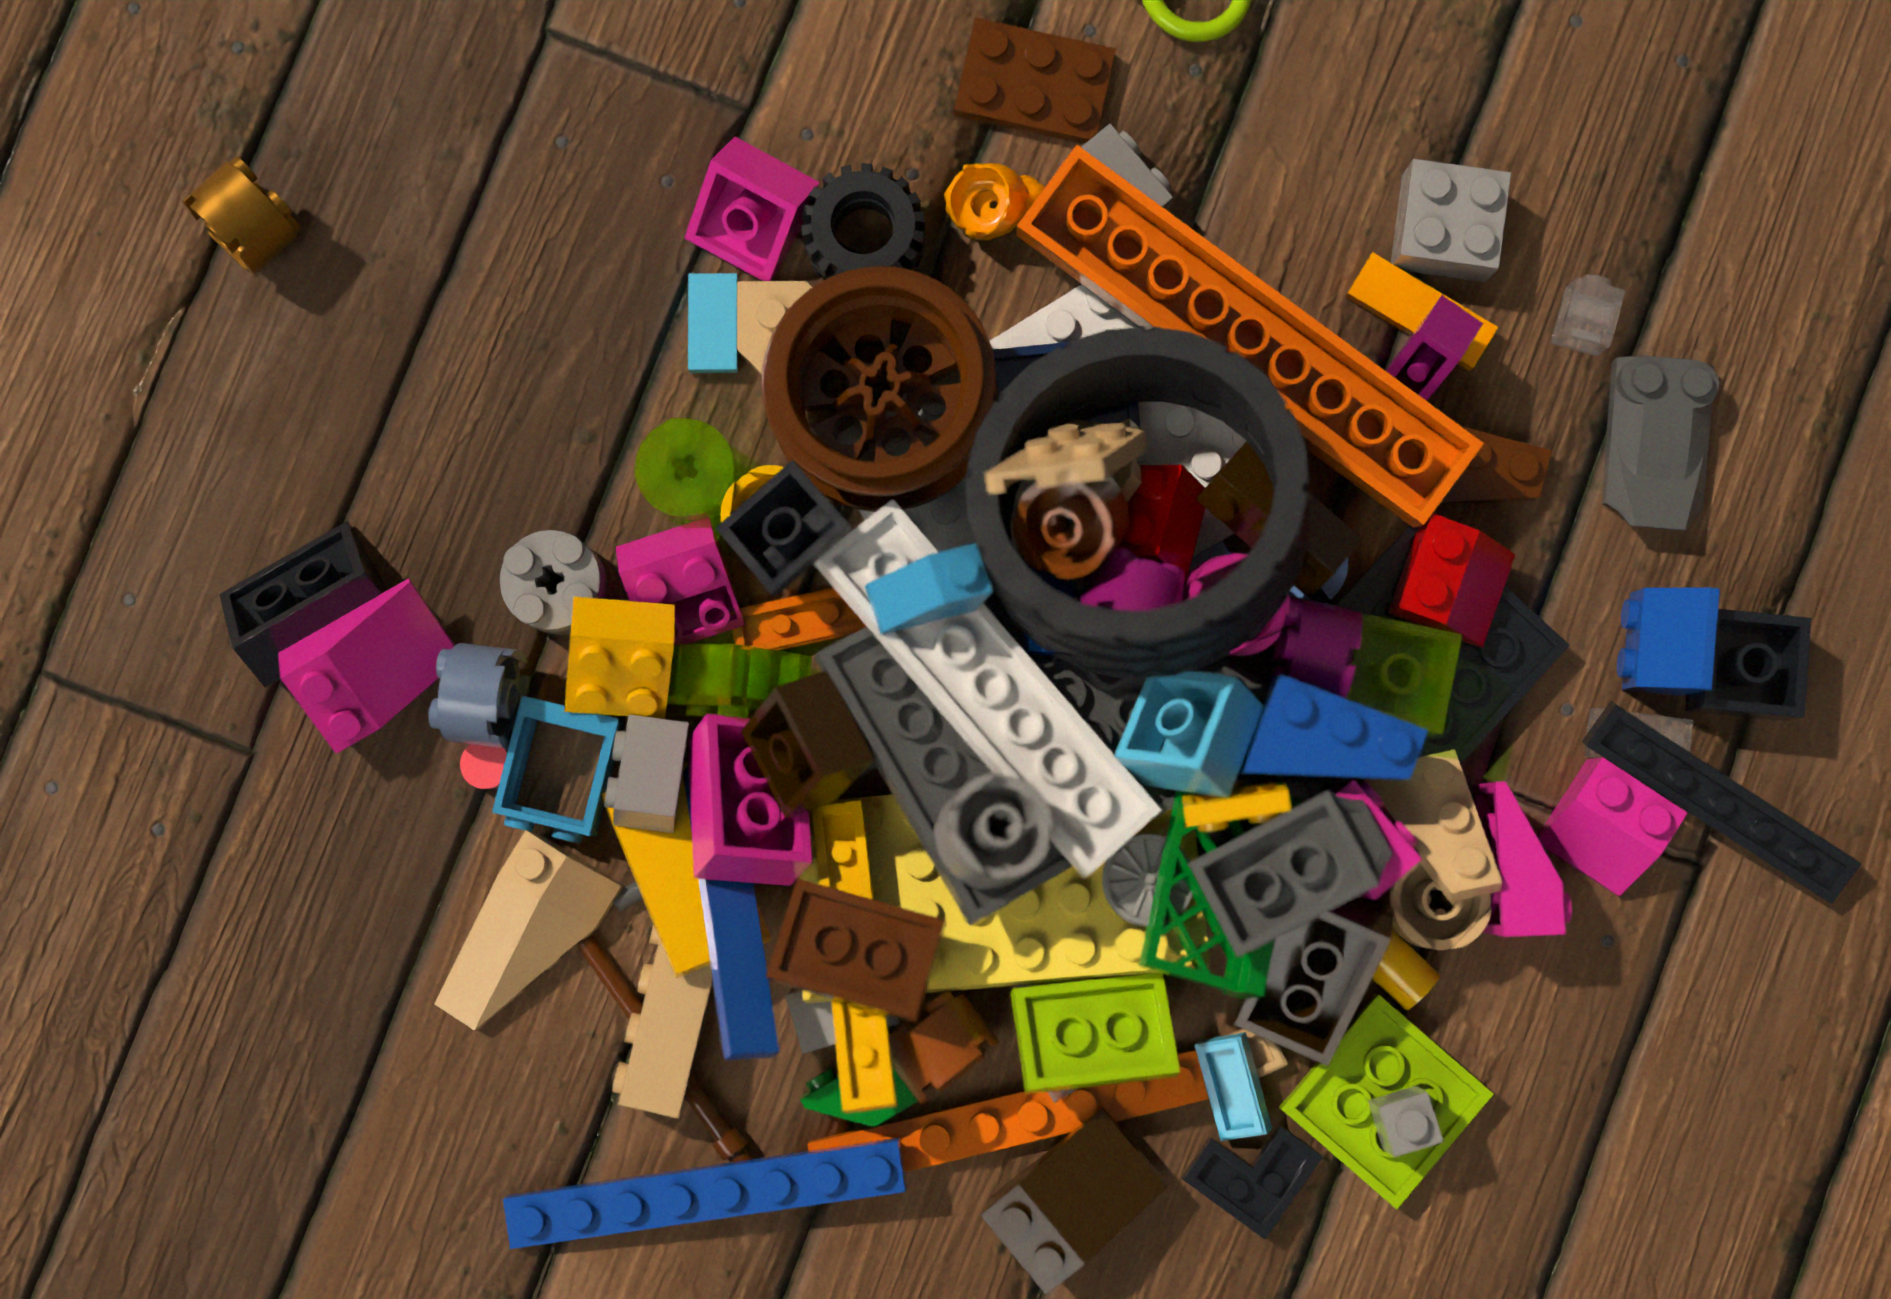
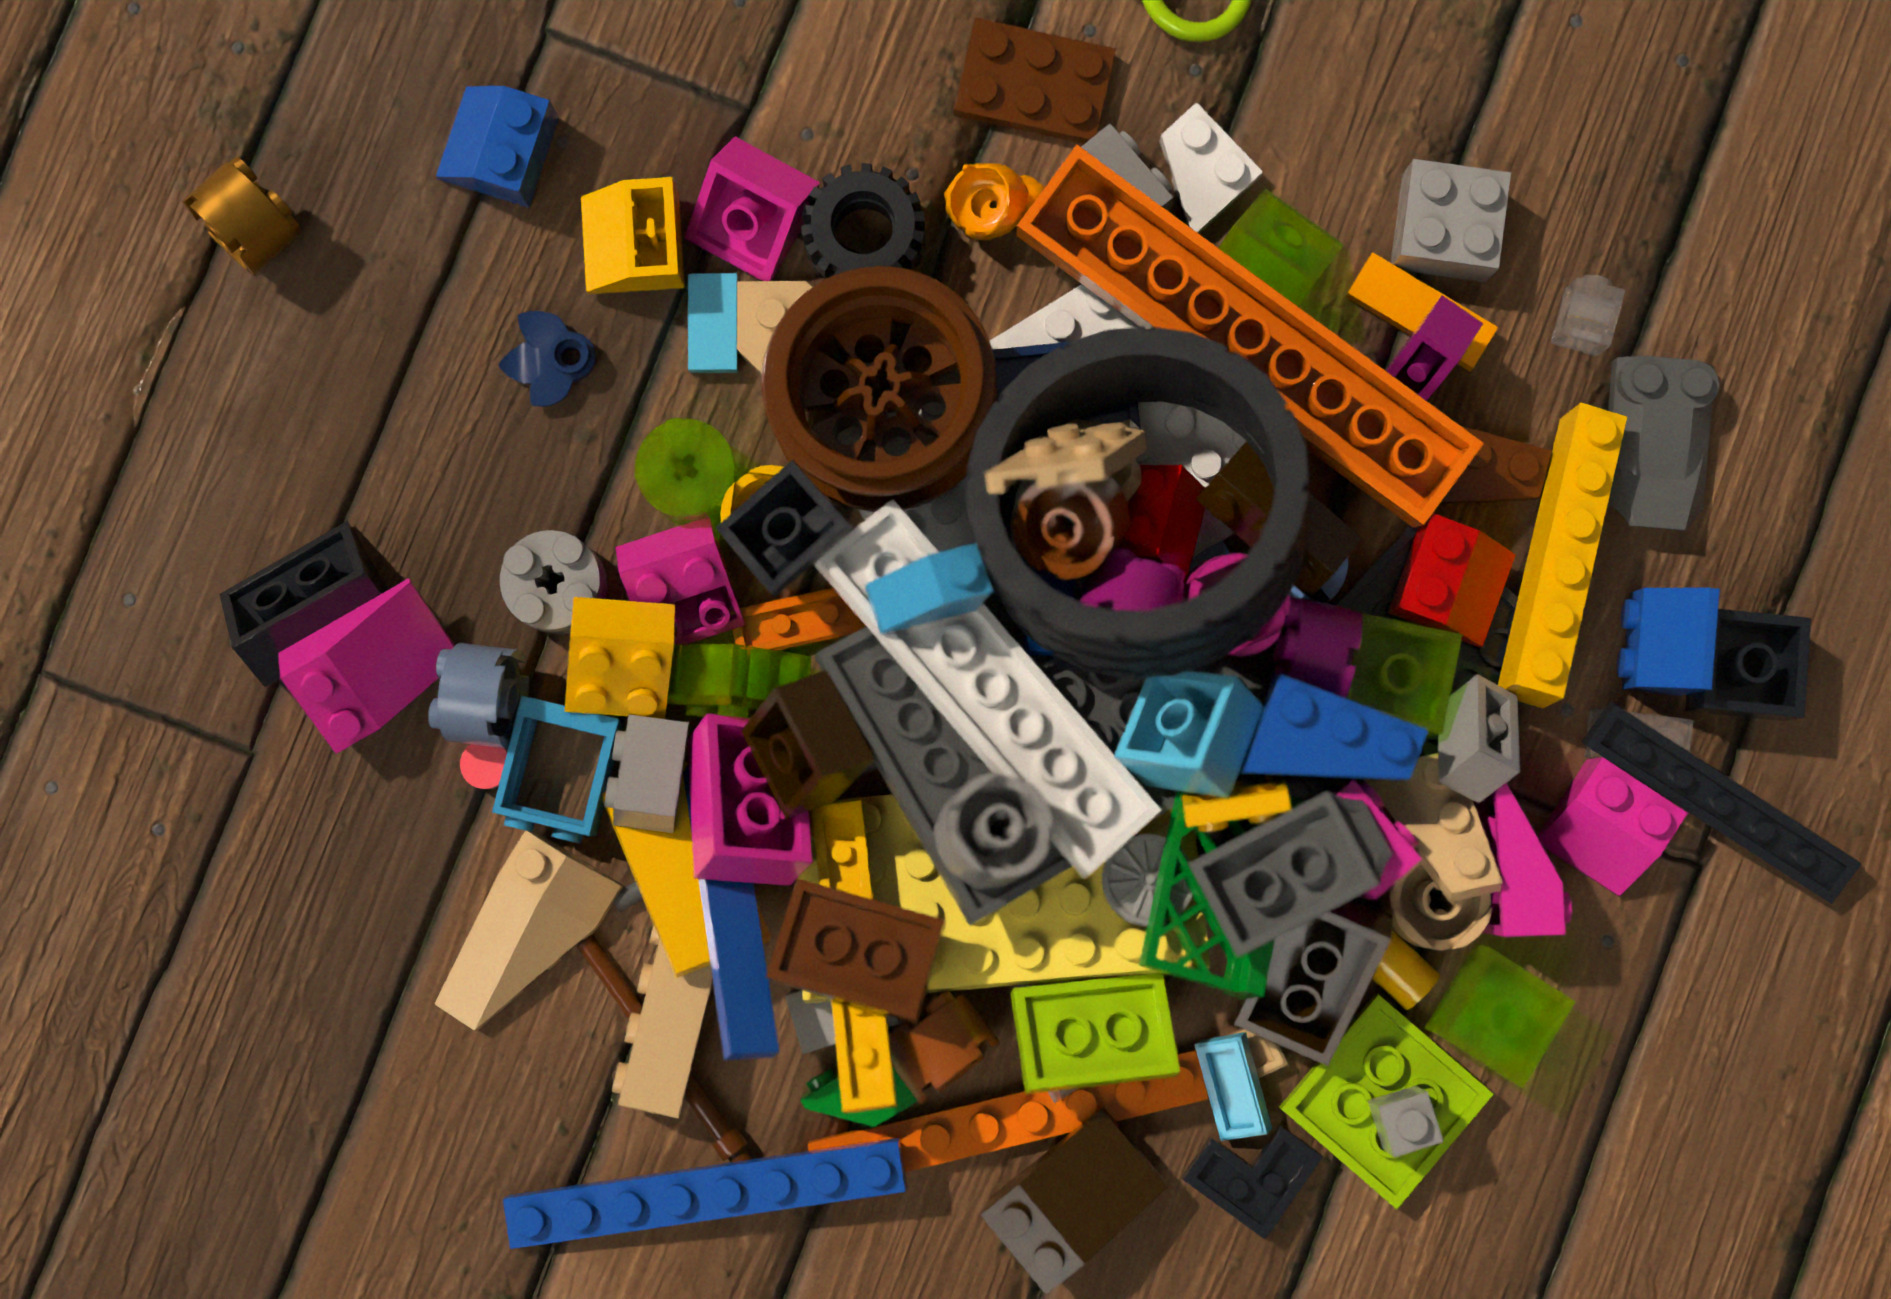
(499, 142): none -> blue slope
(541, 358): none -> dark blue plate
(633, 237): none -> yellow slope
(1205, 167): none -> white wing
(1281, 246): none -> clear neon green slope
(1479, 739): none -> light grey brick
(1499, 1015): none -> clear neon green brick
(1562, 555): none -> yellow brick

